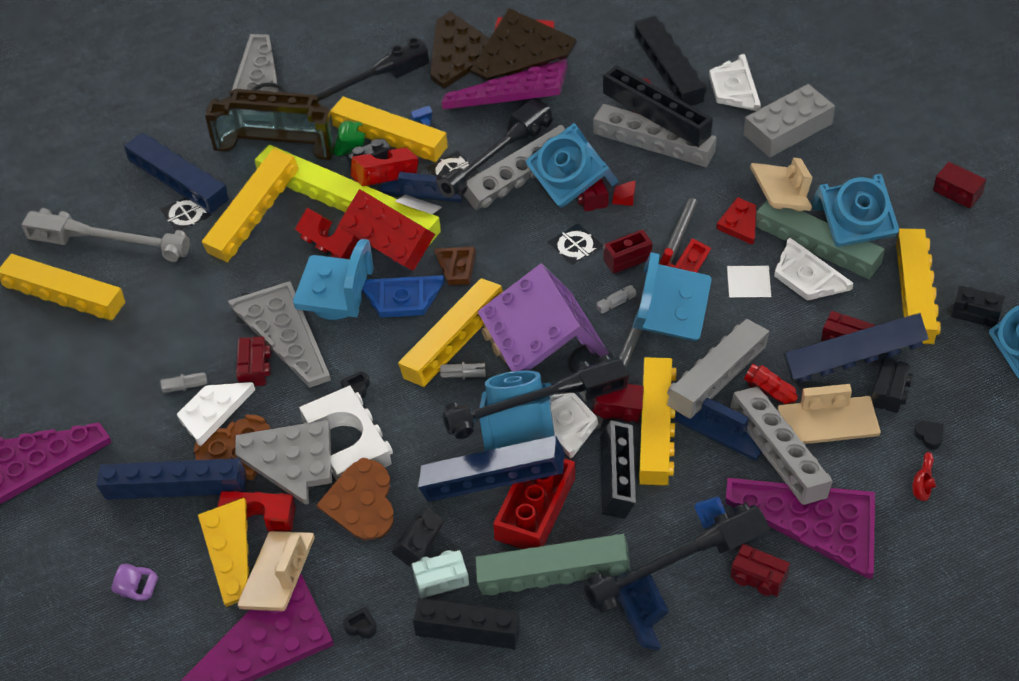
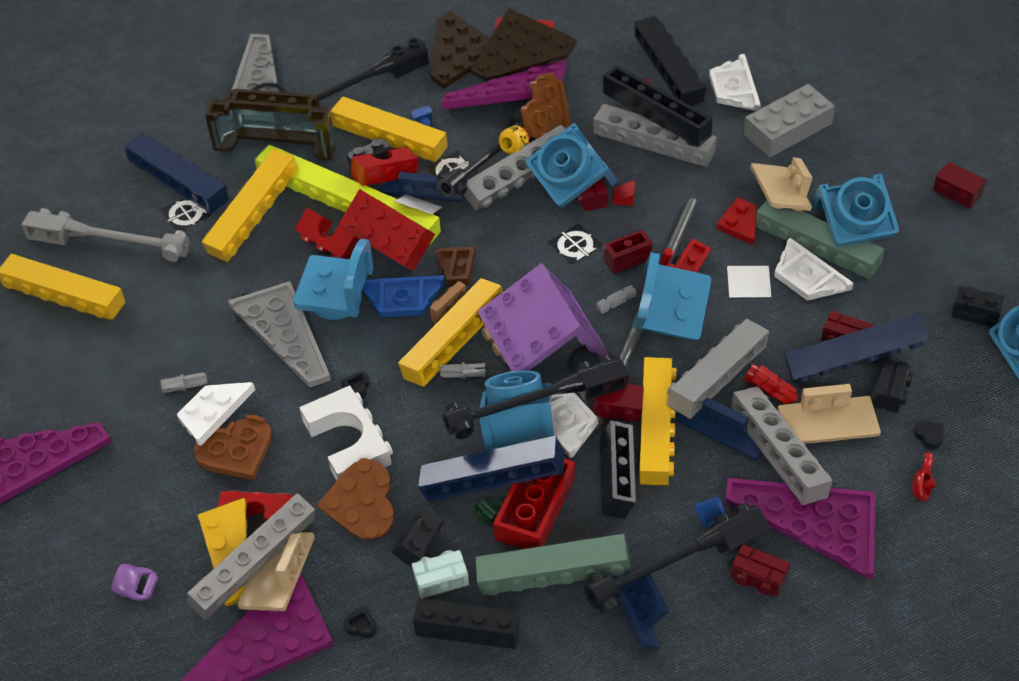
(171, 478): dark blue brick -> none
(250, 557): none -> light grey brick
(252, 360): dark red brick -> none
(290, 456): light grey wing -> none
(348, 137): green hair -> none
(447, 301): none -> medium nougat plate
(487, 510): none -> clear green gear
(513, 139): none -> yellow head
(547, 108): none -> dark orange plate
(917, 279): yellow brick -> none

